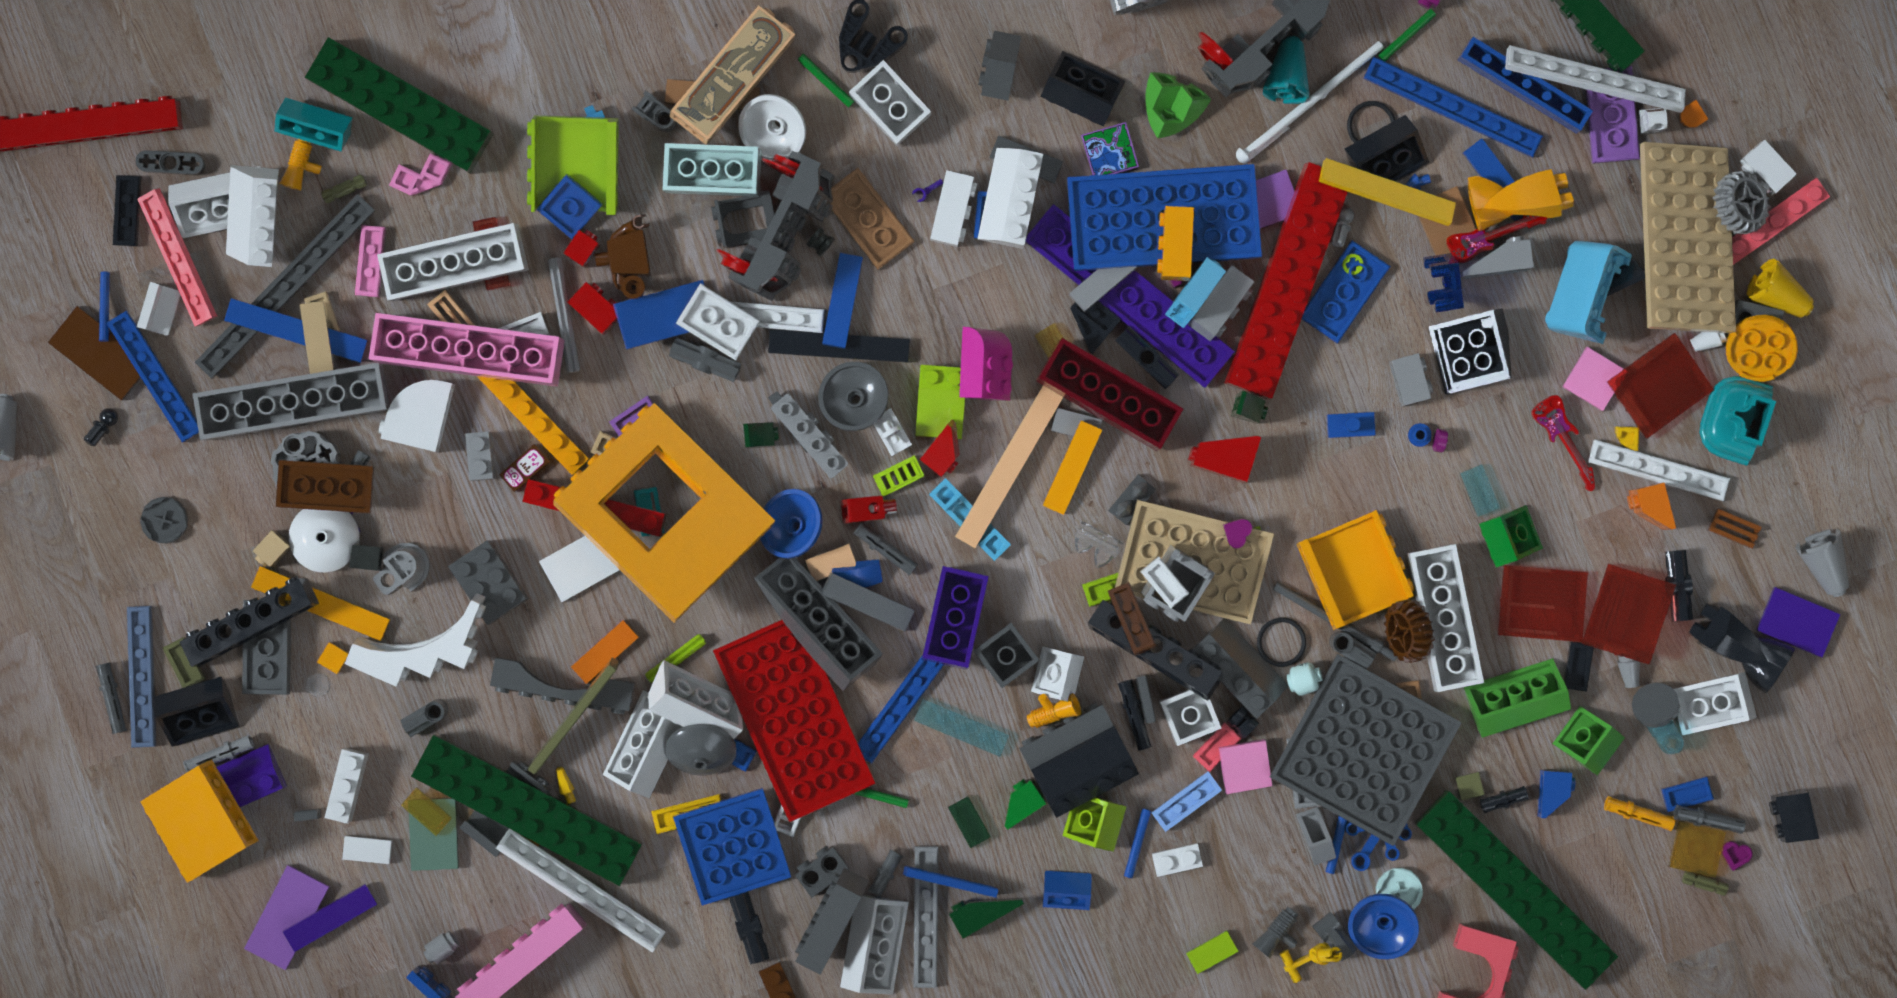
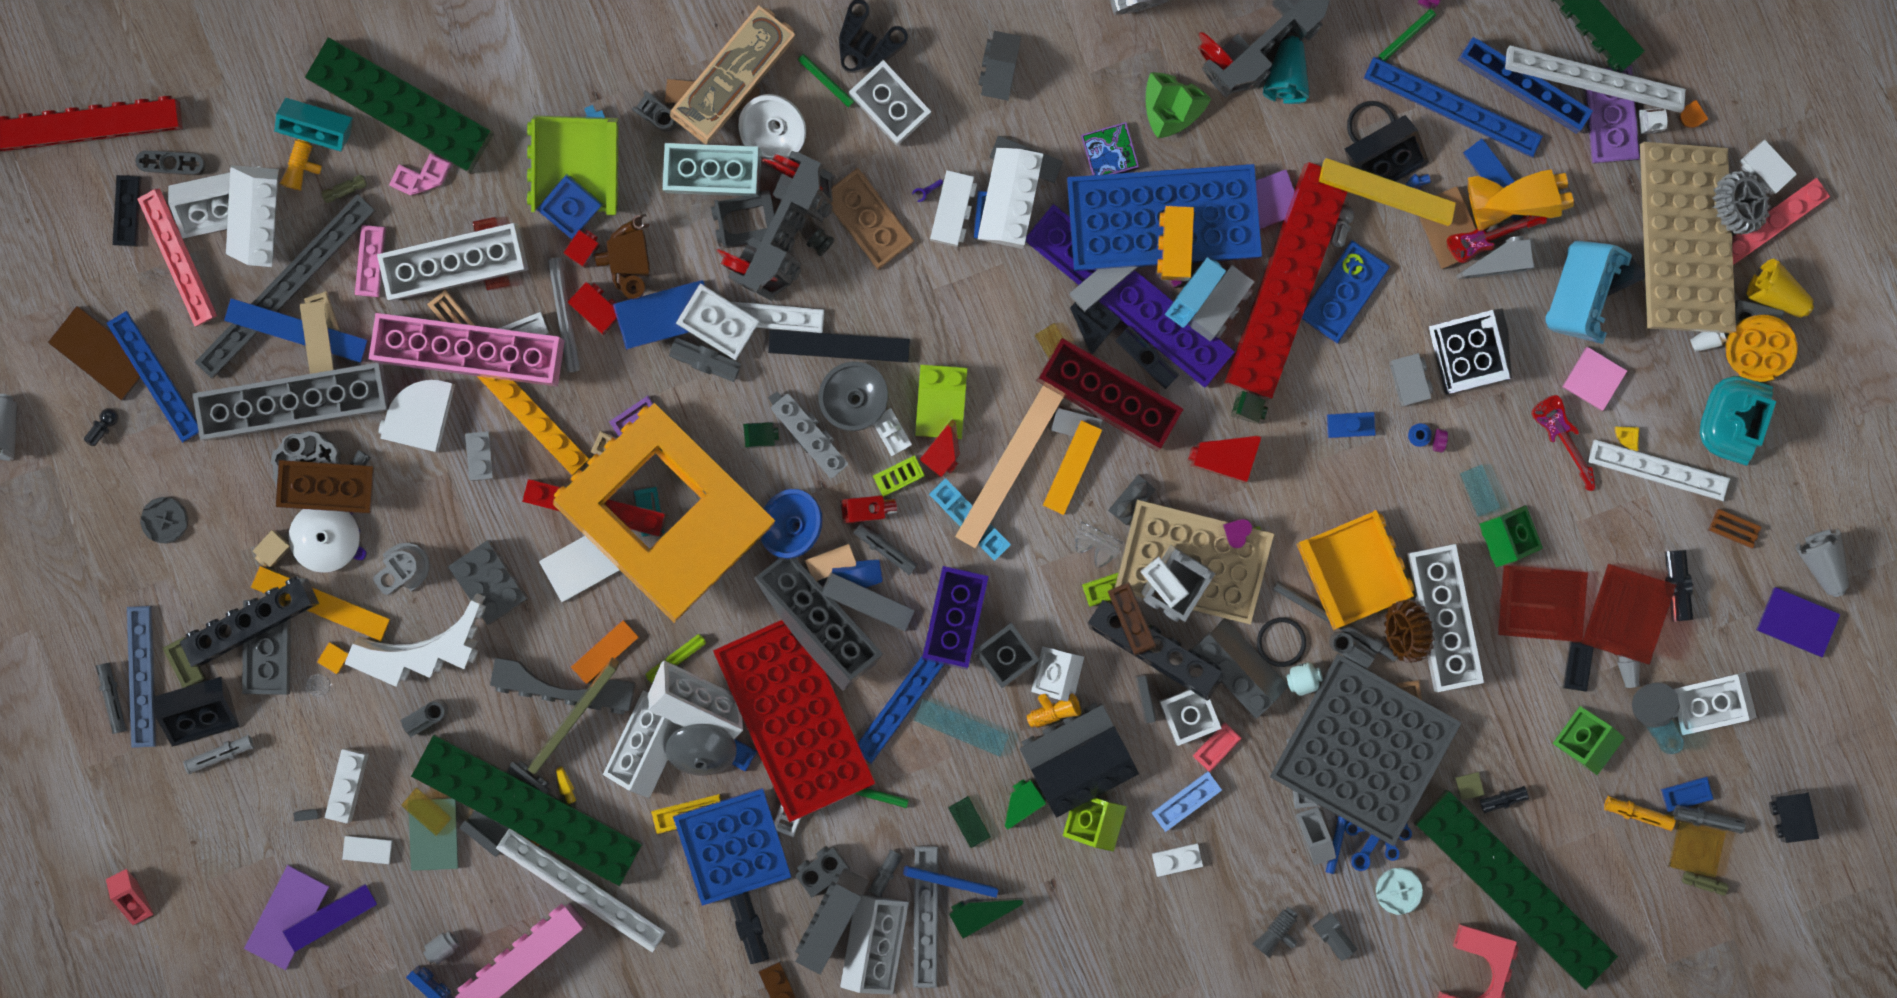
(104, 306): blue bar -> none
(128, 897): none -> coral slope
(159, 309): white panel -> none
(199, 820): light orange panel -> none
(253, 775): dark purple slope -> none
(366, 557): pearl dark grey panel -> none
(524, 468): tile -> none
(842, 300): blue tile -> none
(985, 365): dark pink brick -> none
(1067, 890): blue panel -> none
(1082, 88): black slope -> none
(1134, 714): black pin -> none
(1137, 843): blue bar -> none
(1212, 952): lime tile -> none
(1244, 156): white bar -> none
(1245, 766): bright pink tile -> none
(1246, 726): black wheel -> none
(1319, 954): yellow pin -> none
(1379, 937): blue dish -> none
(1448, 268): clear blue panel -> none
(1518, 698): bright green slope -> none
(1554, 790): blue slope -> none
(1652, 505): orange slope -> none
(1660, 385): clear red piece -> none
(1730, 638): black hips -> none
(1736, 854): magenta tile -> none

